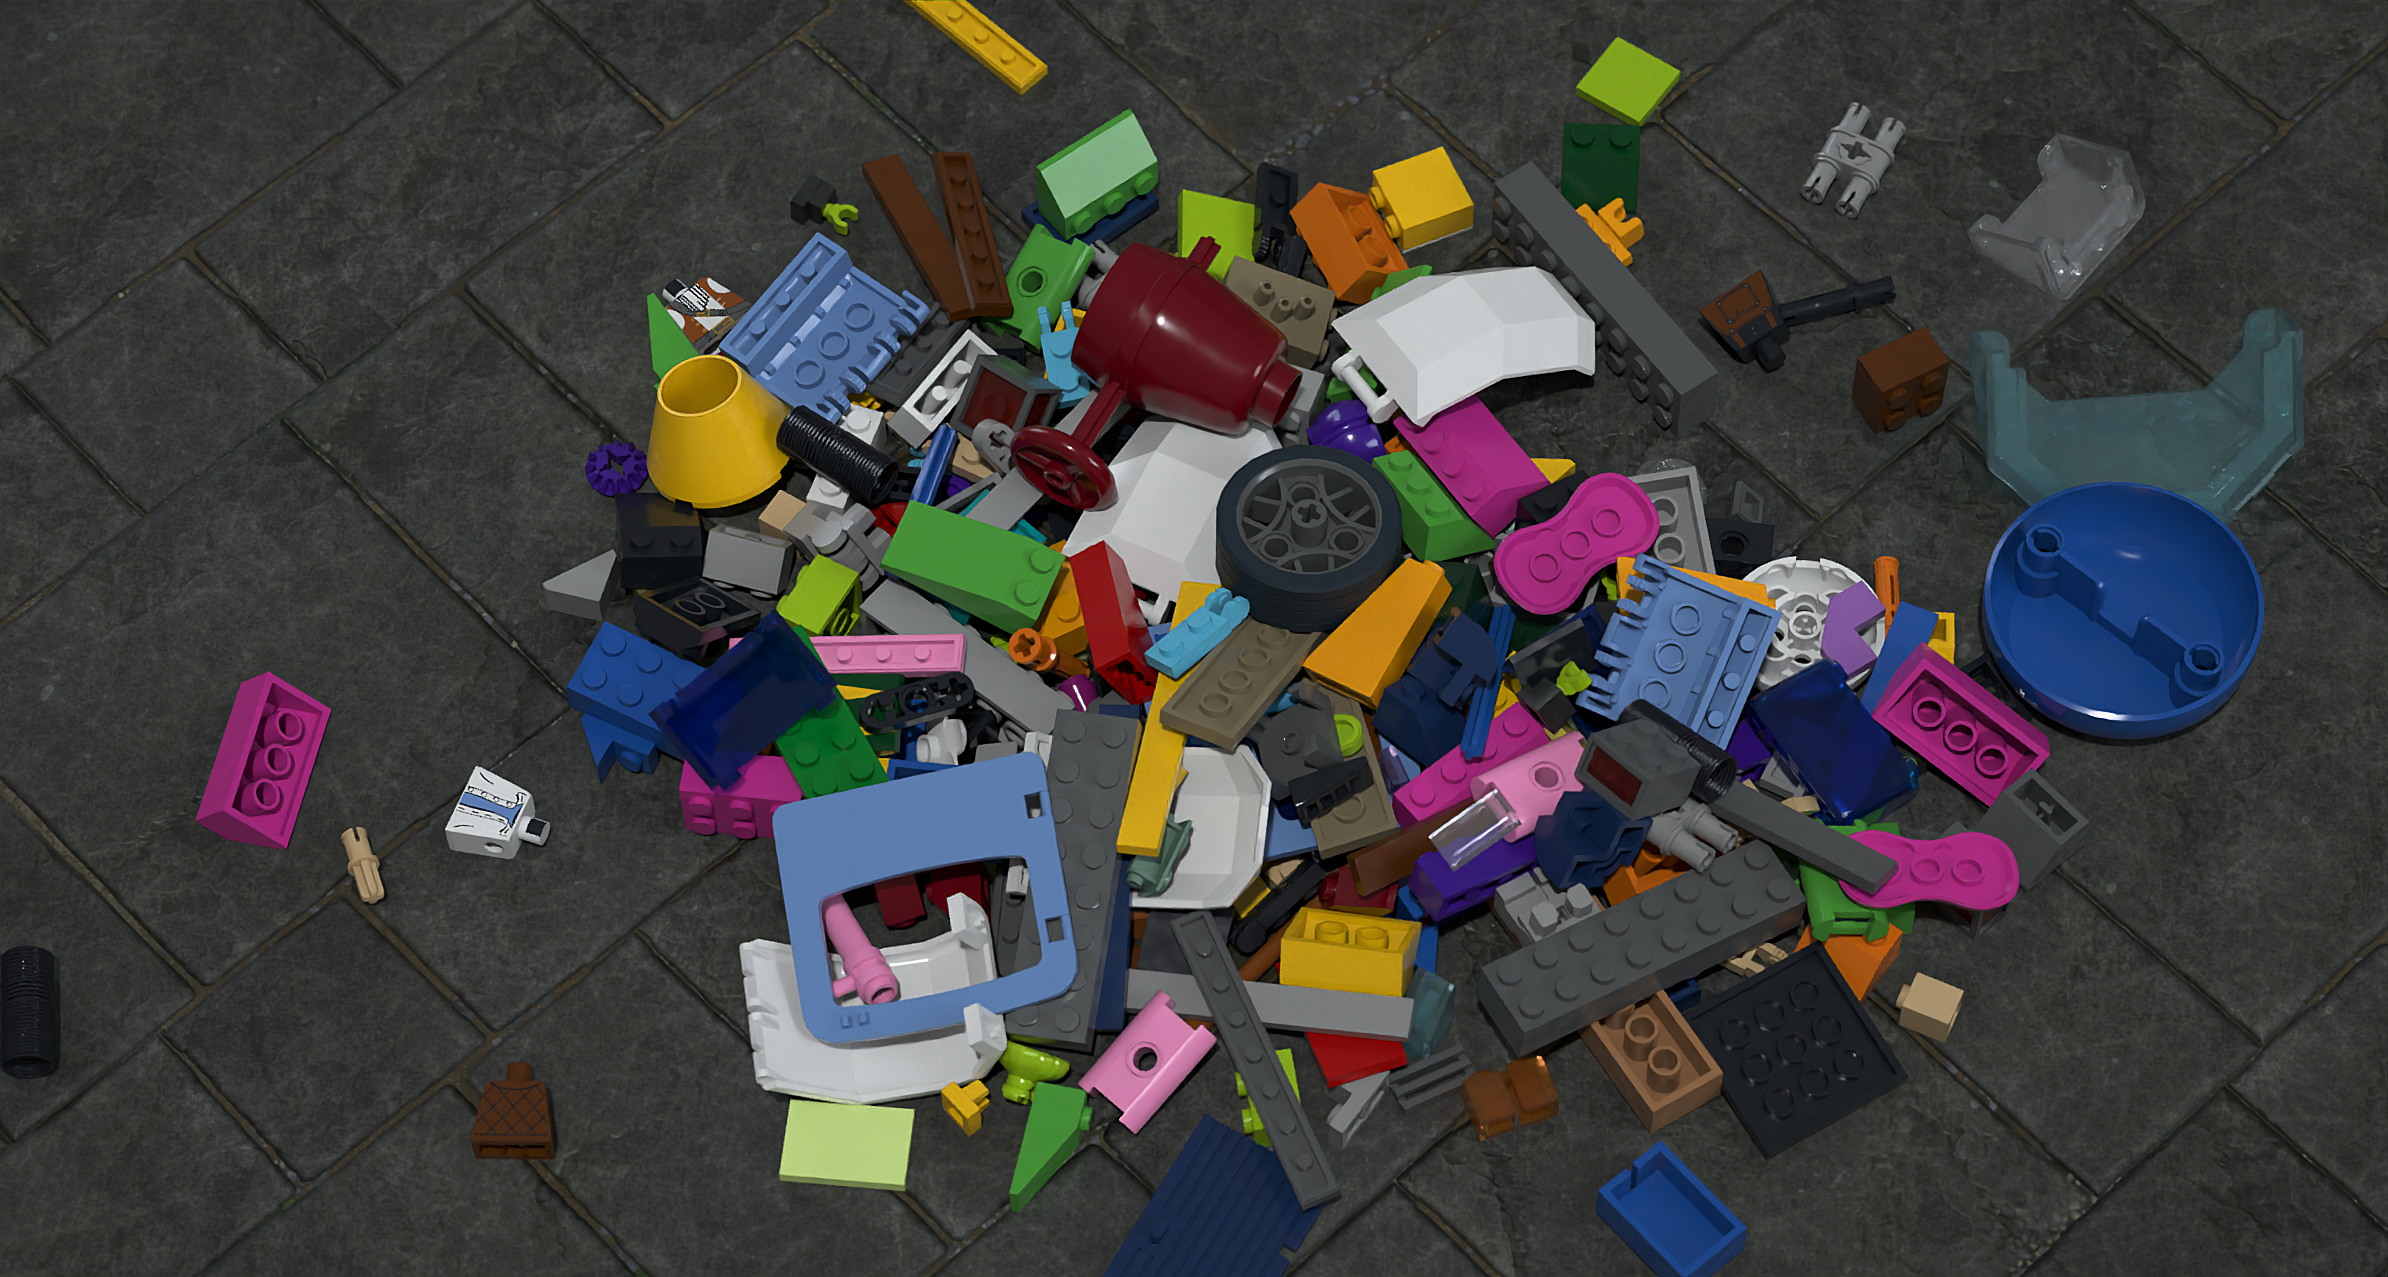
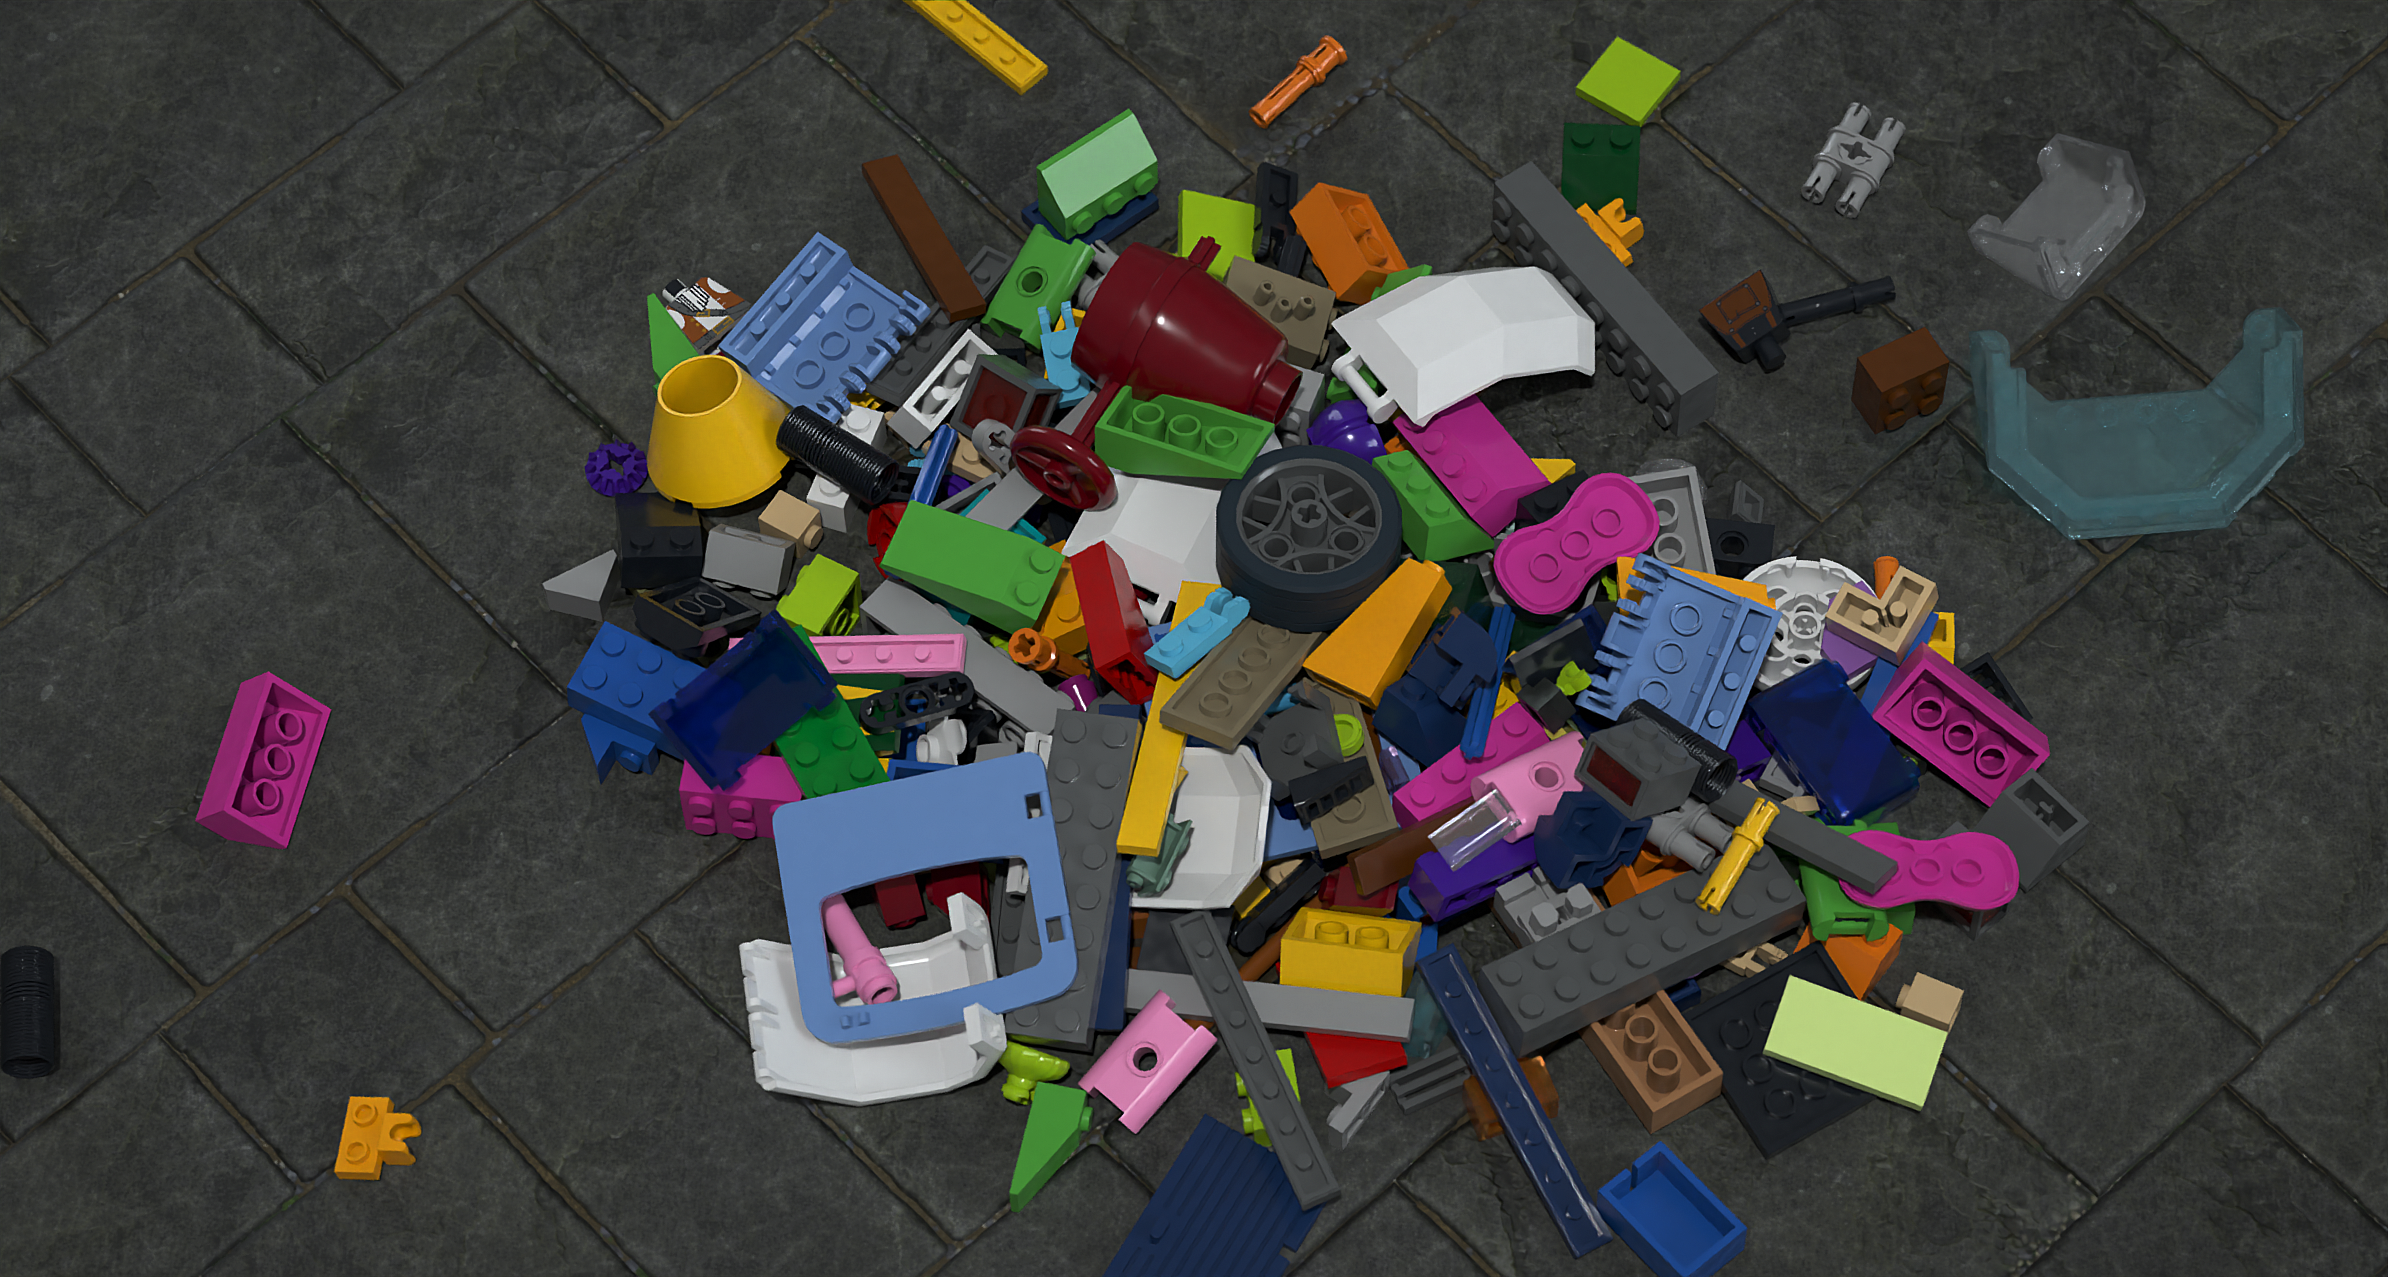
(363, 865): tan axle -> none
(374, 1136): none -> light orange plate
(494, 818): white torso -> none
(514, 1118): reddish brown torso -> none
(817, 202): pearl dark grey piece -> none
(841, 539): light grey hips -> none
(847, 1145): yellowish green tile -> none
(965, 1104): yellow tile -> none
(971, 234): reddish brown tile -> none
(1178, 437): none -> bright green slope
(1309, 72): none -> orange pin
(1421, 200): yellow piece -> none
(1513, 1101): none -> dark blue tile
(1746, 841): none -> yellow pin
(1855, 1043): none -> yellowish green tile
(1888, 623): none -> tan brick
(2122, 610): blue cylinder -> none

